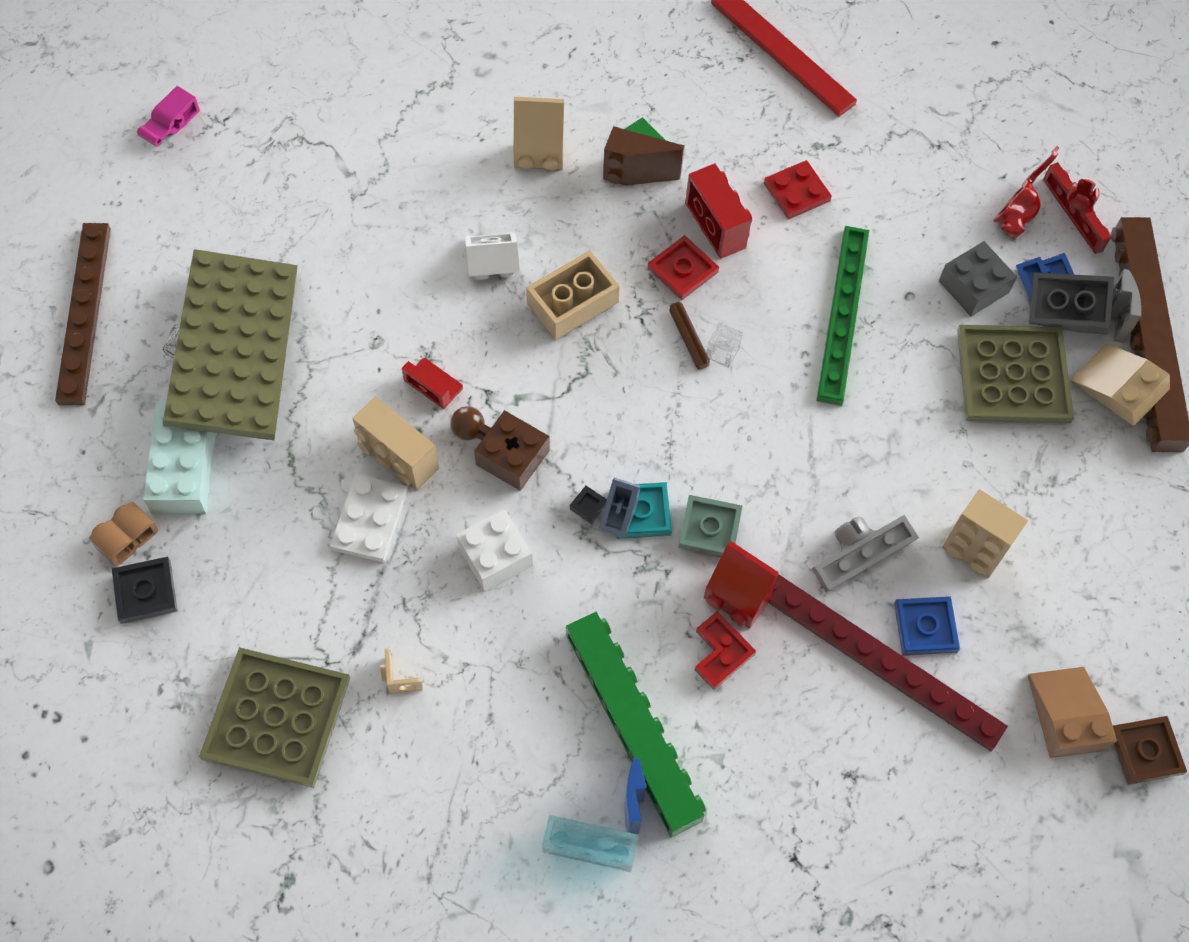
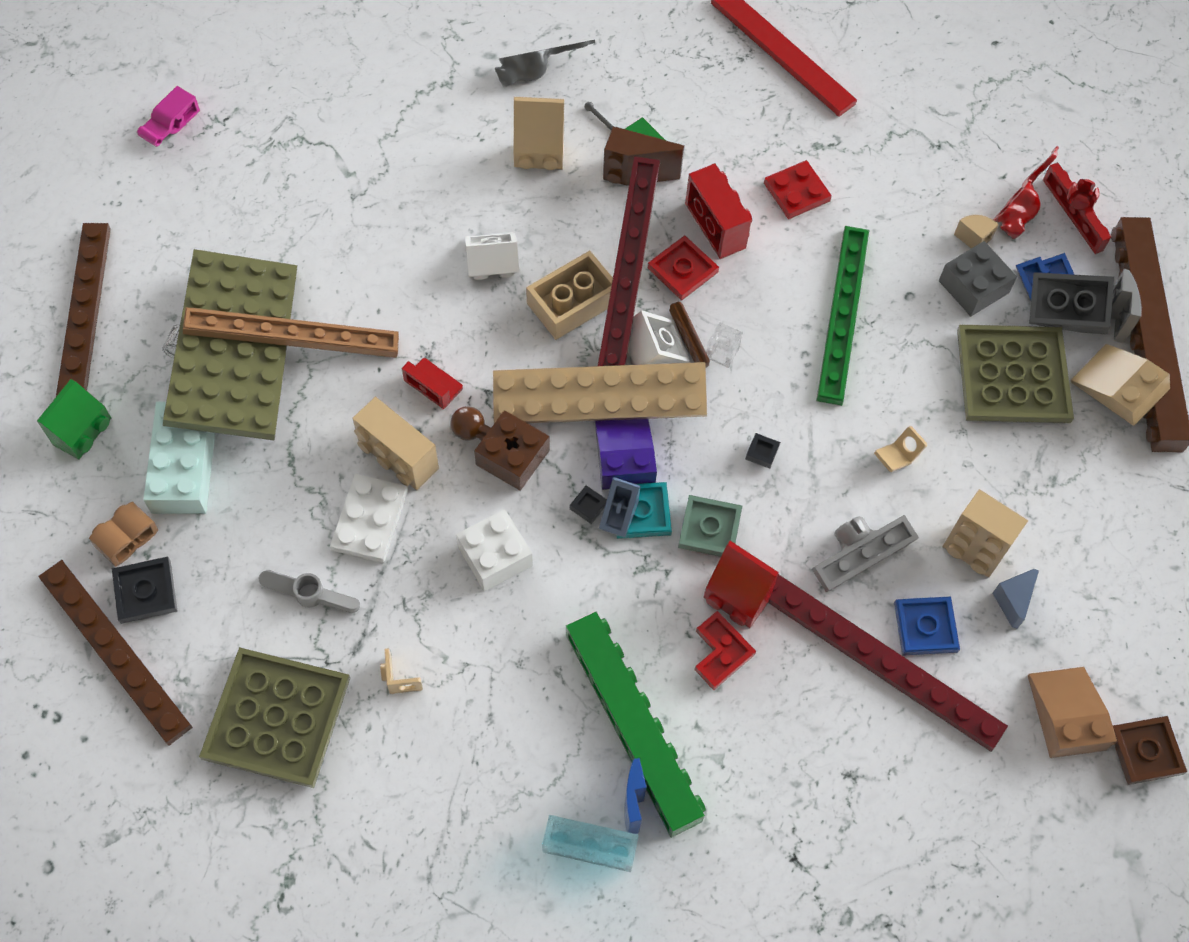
(74, 420): none -> green slope
(115, 653): none -> reddish brown plate
(290, 332): none -> medium nougat tile
(292, 586): none -> light grey piece
(530, 65): none -> dark grey animal
(590, 107): none -> dark grey hinge
(601, 392): none -> tan plate
(625, 451): none -> dark purple slope
(629, 262): none -> dark red plate
(656, 341): none -> white slope
(762, 450): none -> black plate
(897, 455): none -> tan bracket
(975, 229): none -> tan brick
(1015, 596): none -> sand blue slope

